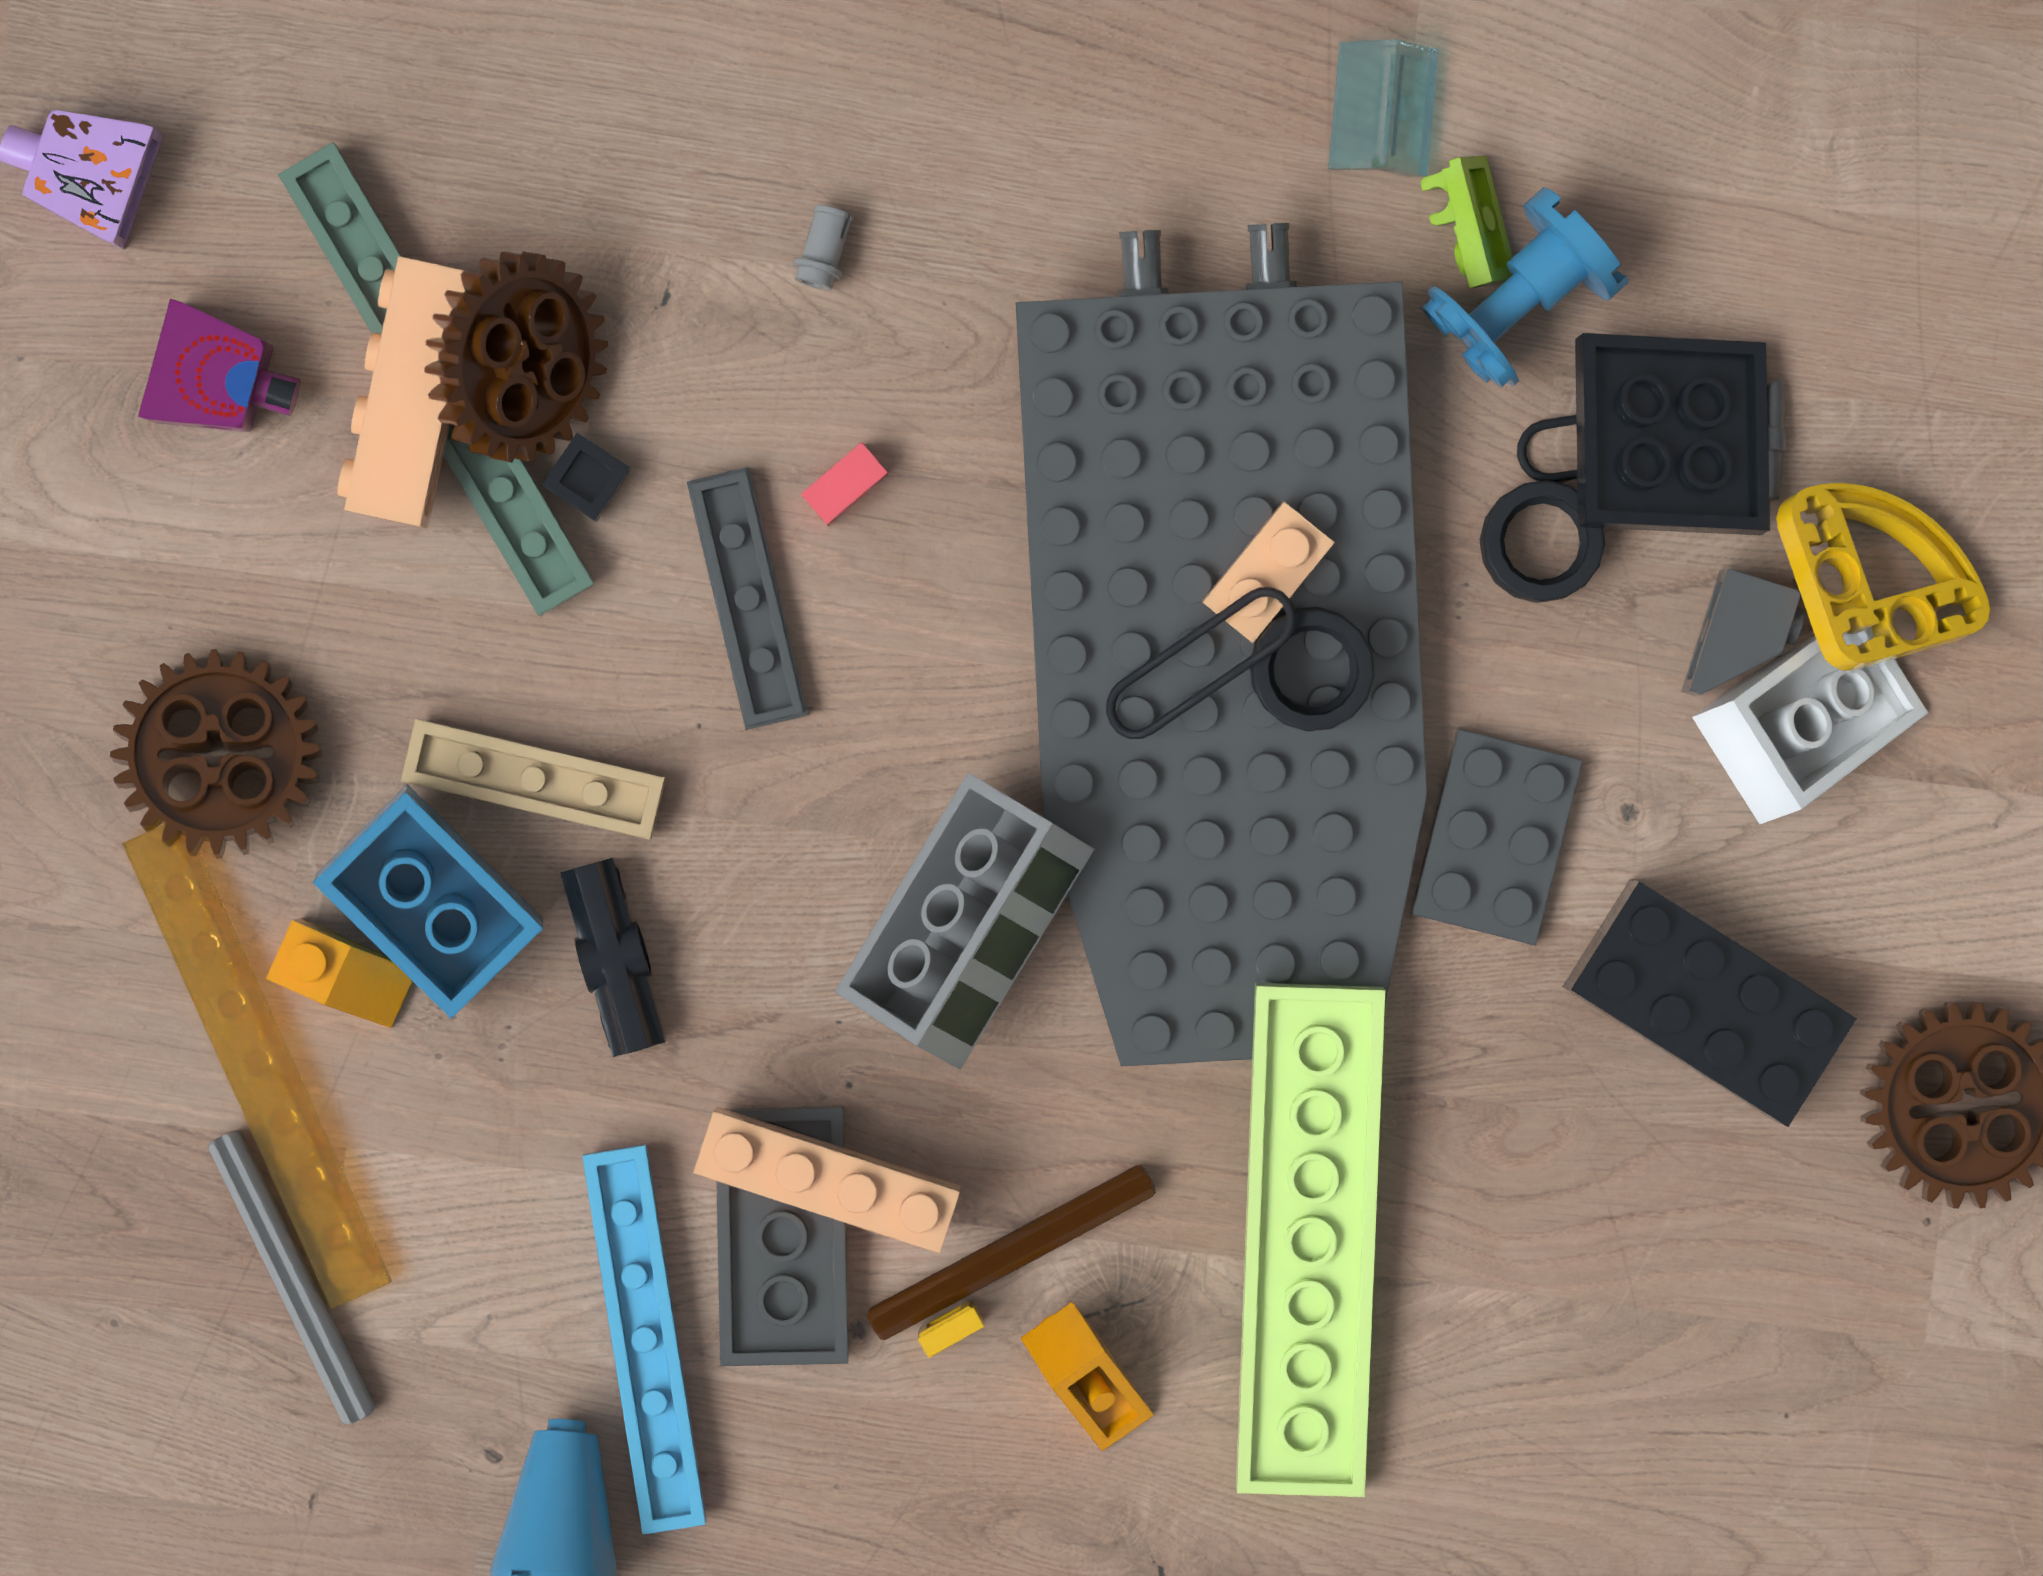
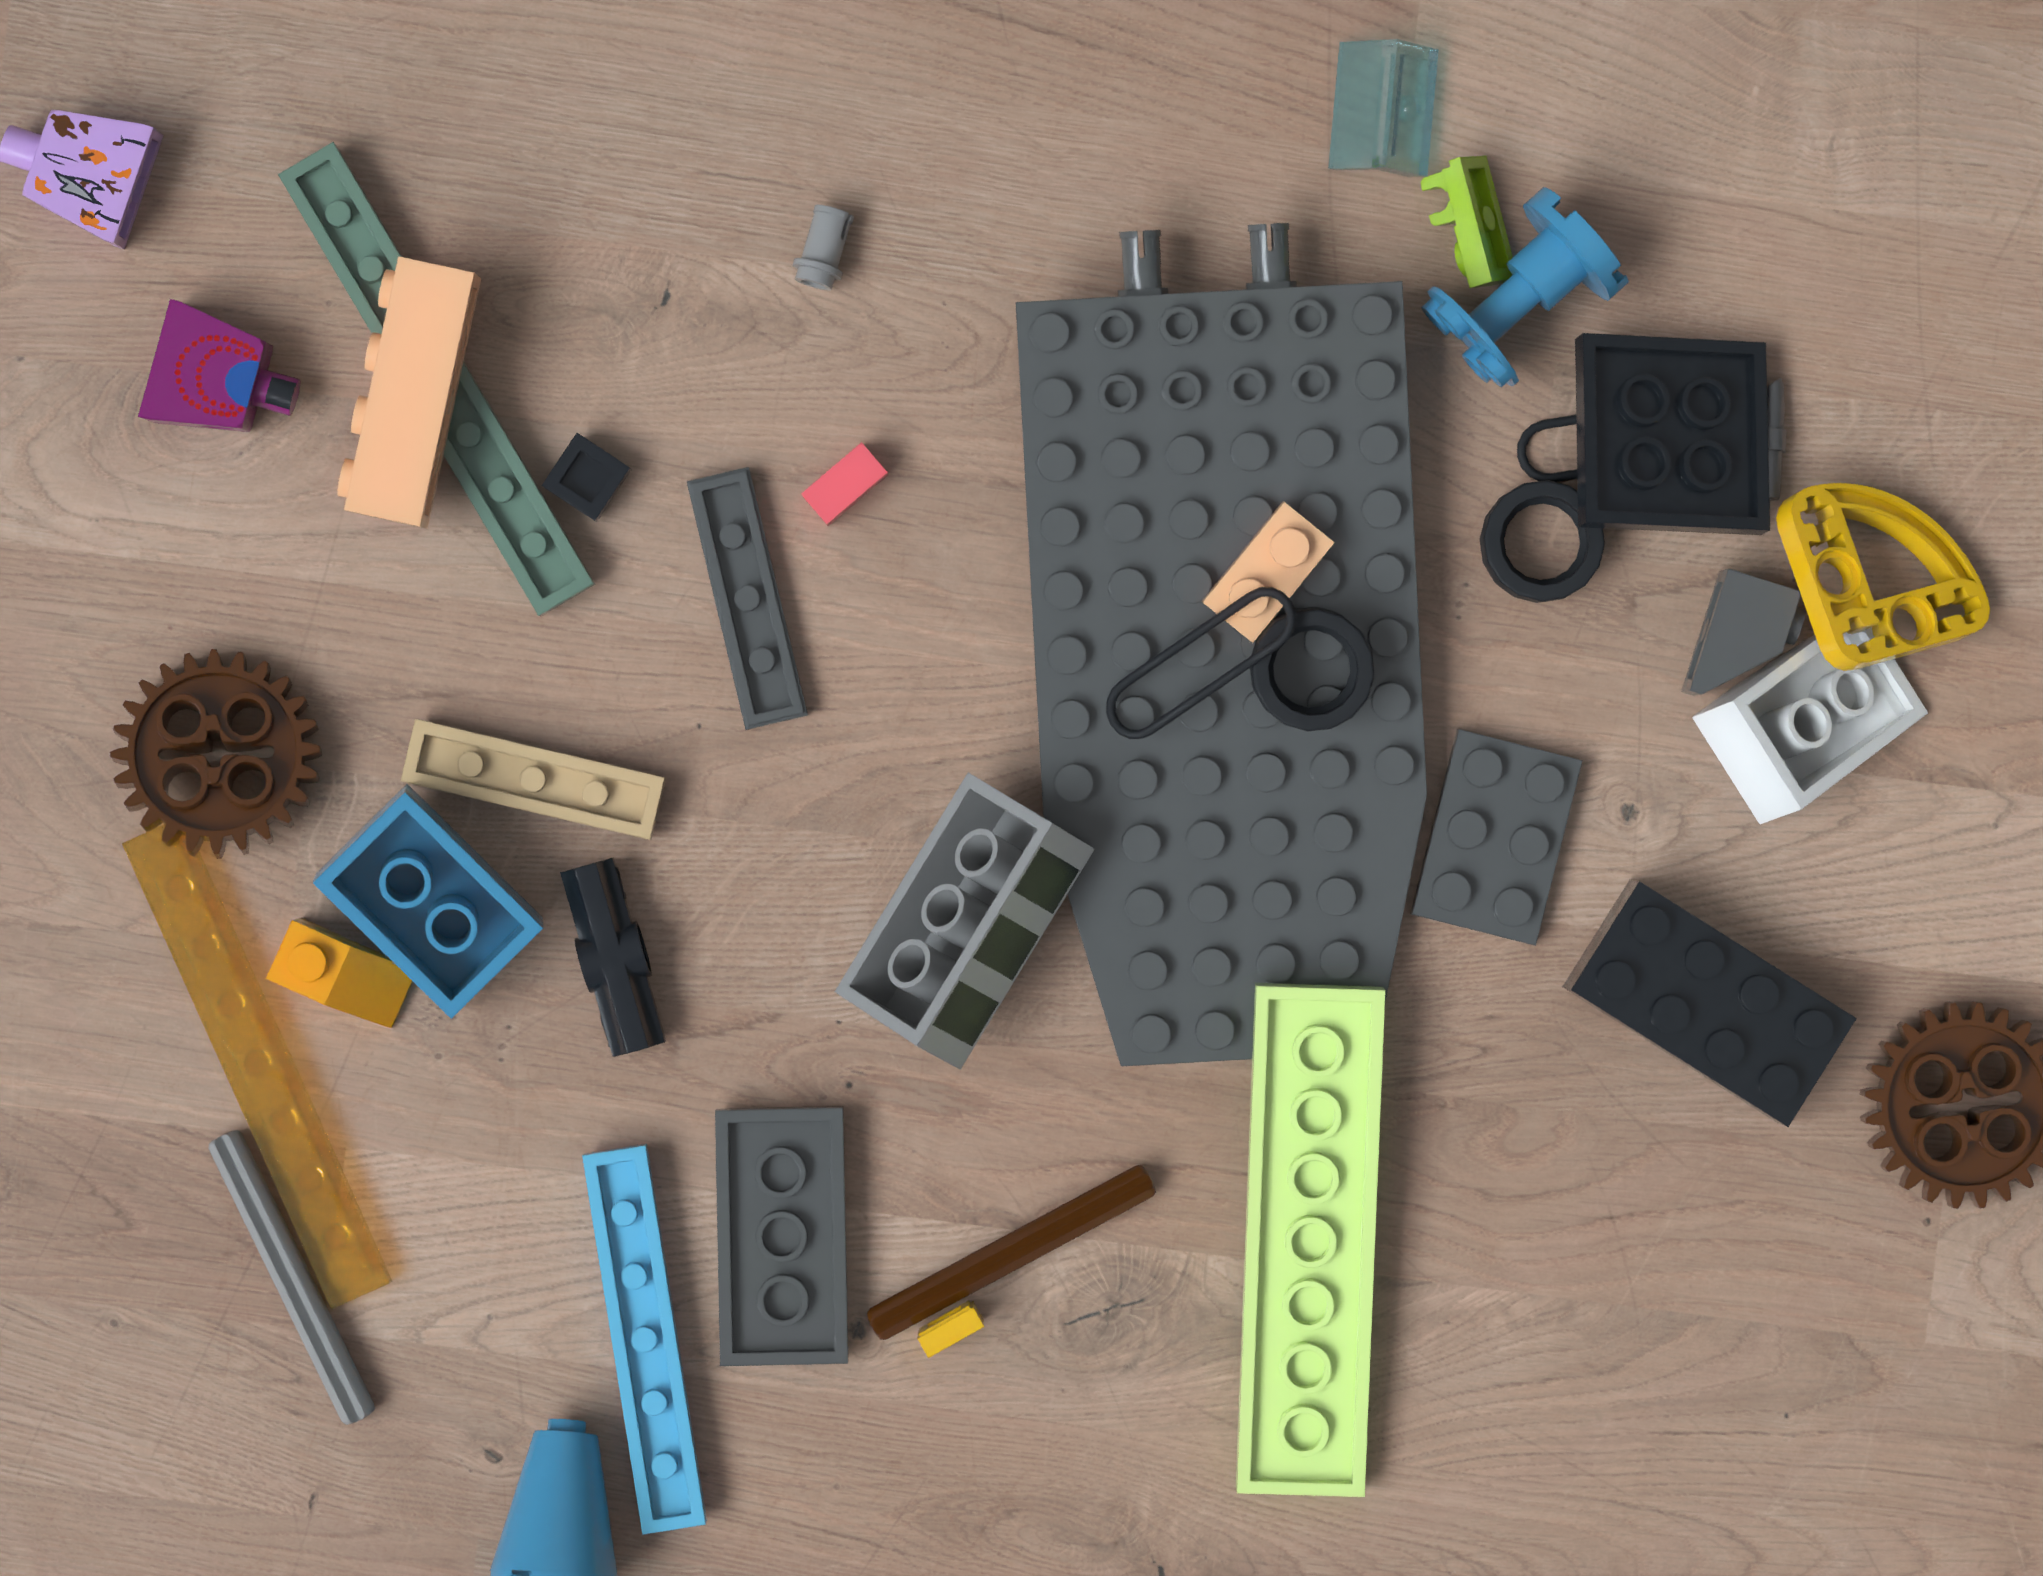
(516, 356): reddish brown gear -> none
(827, 1179): light nougat brick -> none
(1086, 1376): light orange slope -> none

